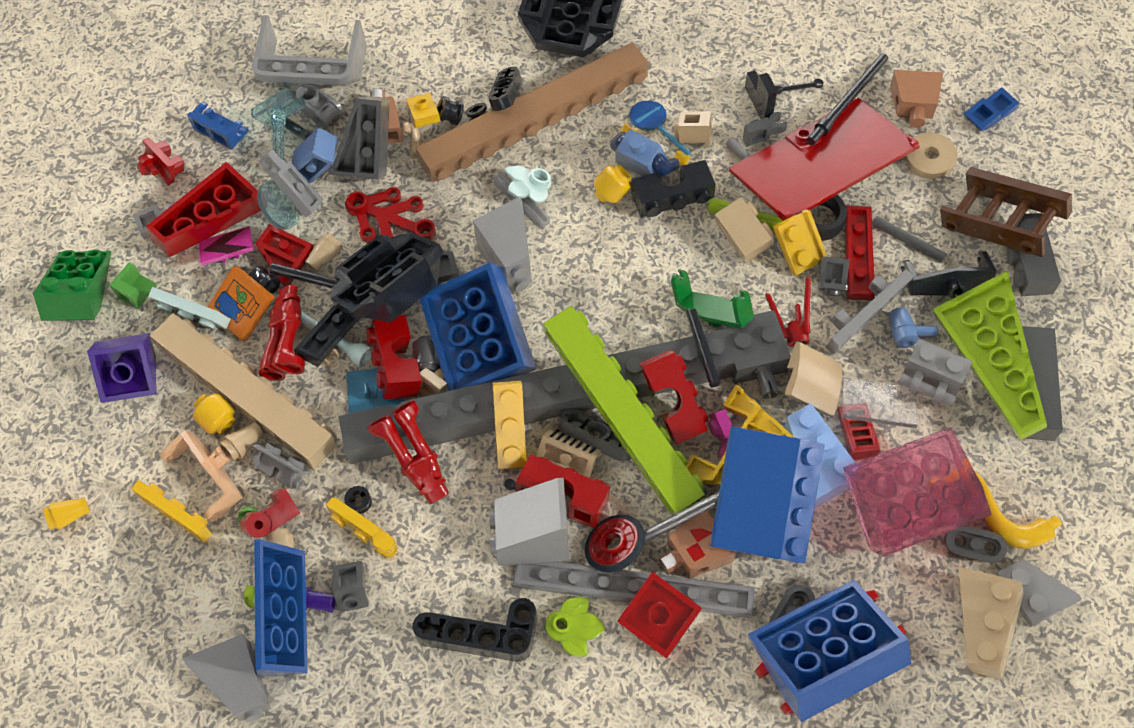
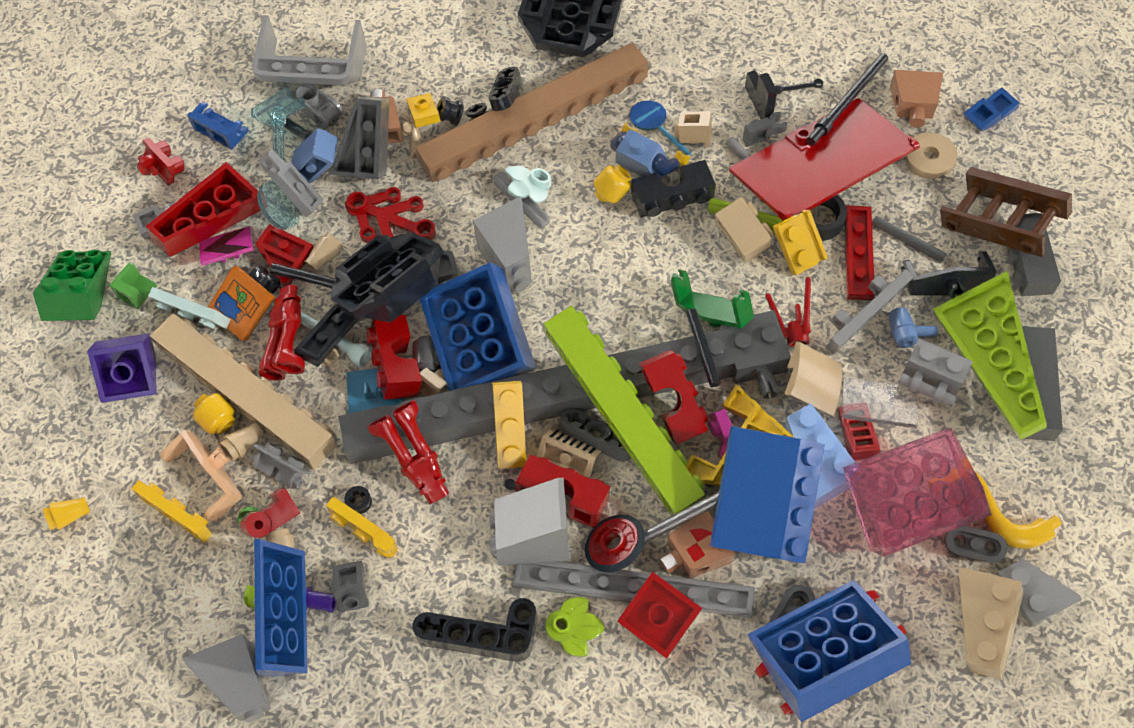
(833, 275): dark grey bracket -> none

